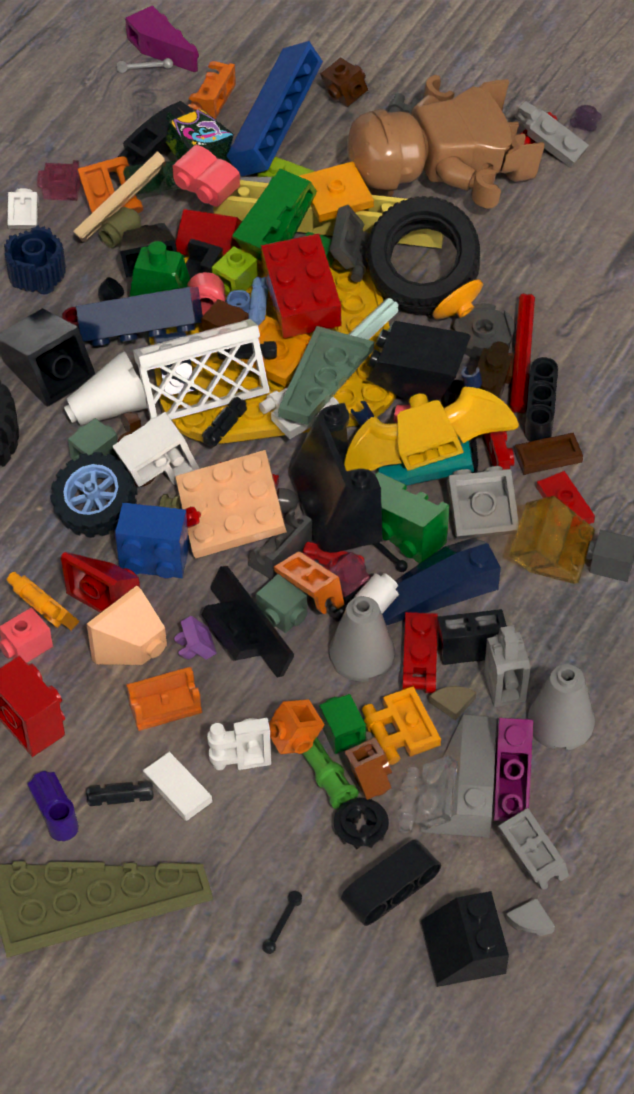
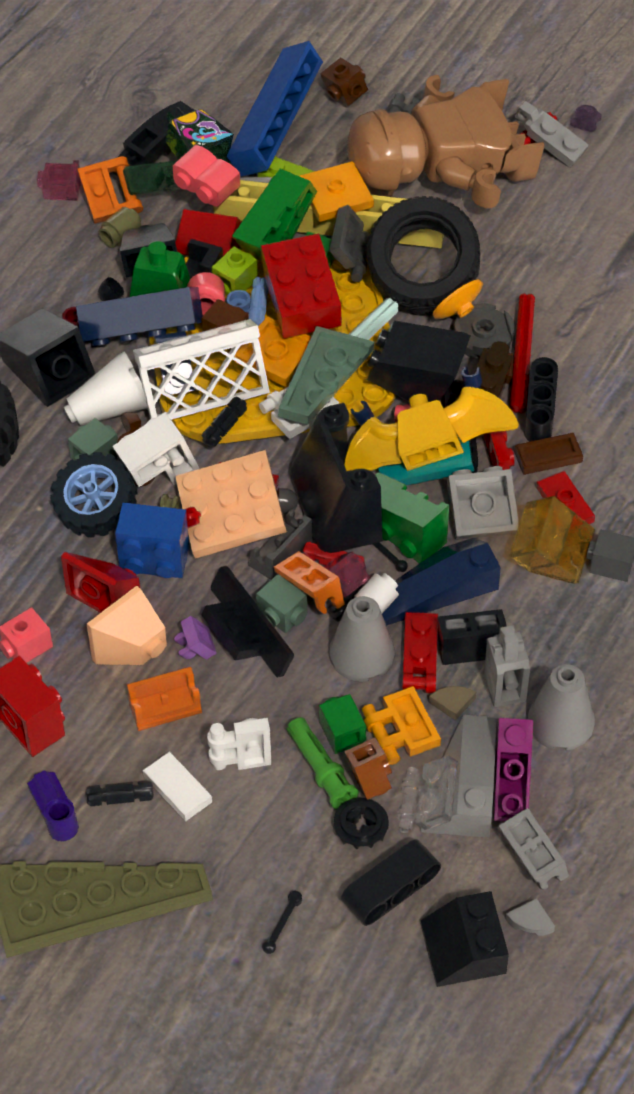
(22, 209): white bracket -> none
(35, 260): dark blue brick -> none
(41, 601): light orange plate -> none
(120, 197): tan tile -> none
(123, 66): light grey hinge -> none
(159, 39): magenta slope -> none
(214, 89): orange hinge -> none
(245, 351): black axle -> none
(295, 726): orange brick -> none

